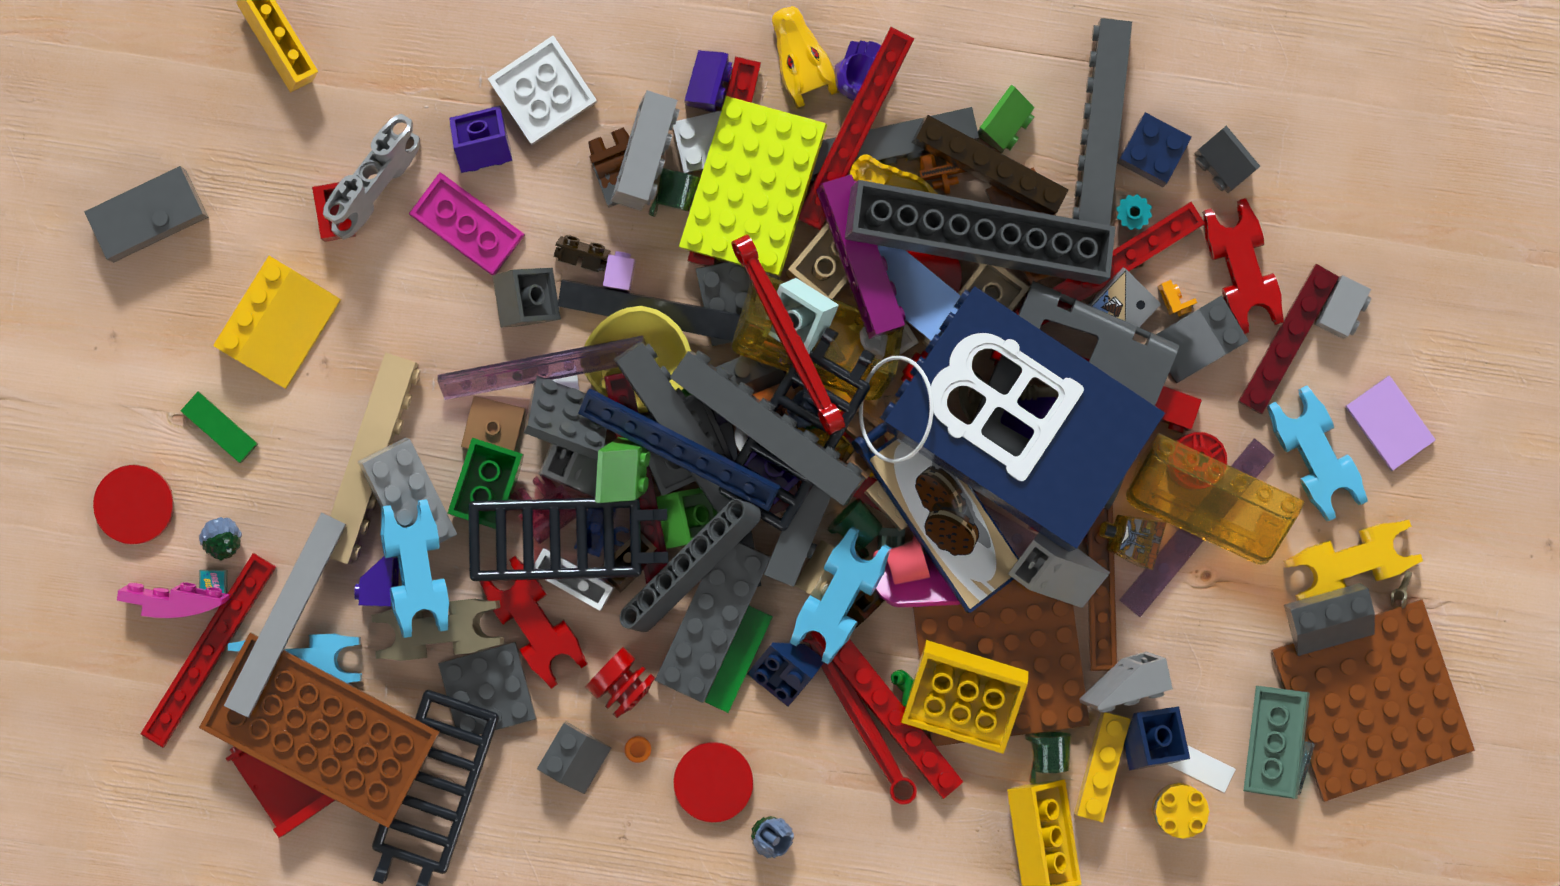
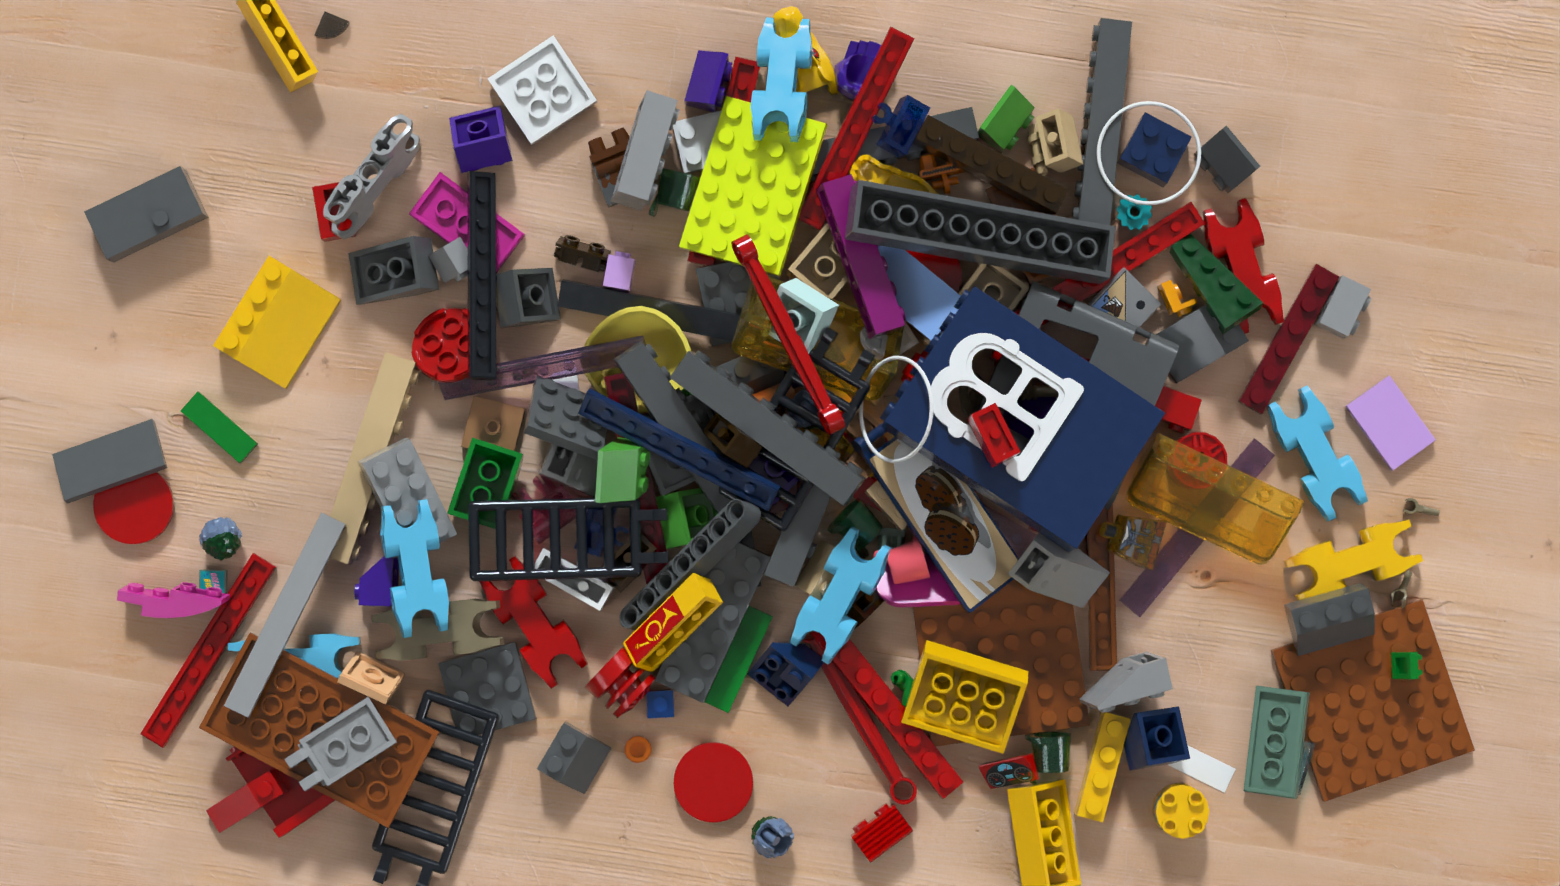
(109, 461): none -> dark grey tile
(247, 800): none -> red slope
(331, 26): none -> clear smoke tile
(342, 744): none -> light grey tile
(371, 677): none -> light nougat tile
(393, 270): none -> dark grey slope
(442, 345): none -> red tile
(451, 260): none -> light grey brick
(481, 275): none -> black tile
(660, 704): none -> blue plate
(672, 622): none -> yellow brick
(732, 440): none -> dark brown slope
(780, 99): none -> medium azure piece
(881, 832): none -> red brick
(901, 124): none -> clear blue brick
(993, 435): none -> red panel
(1009, 771): none -> slope
(1054, 142): none -> tan brick
(1143, 104): none -> white piece
(1220, 289): none -> dark green wing
(1405, 665): none -> green tile
(1421, 509): none -> dark tan hand

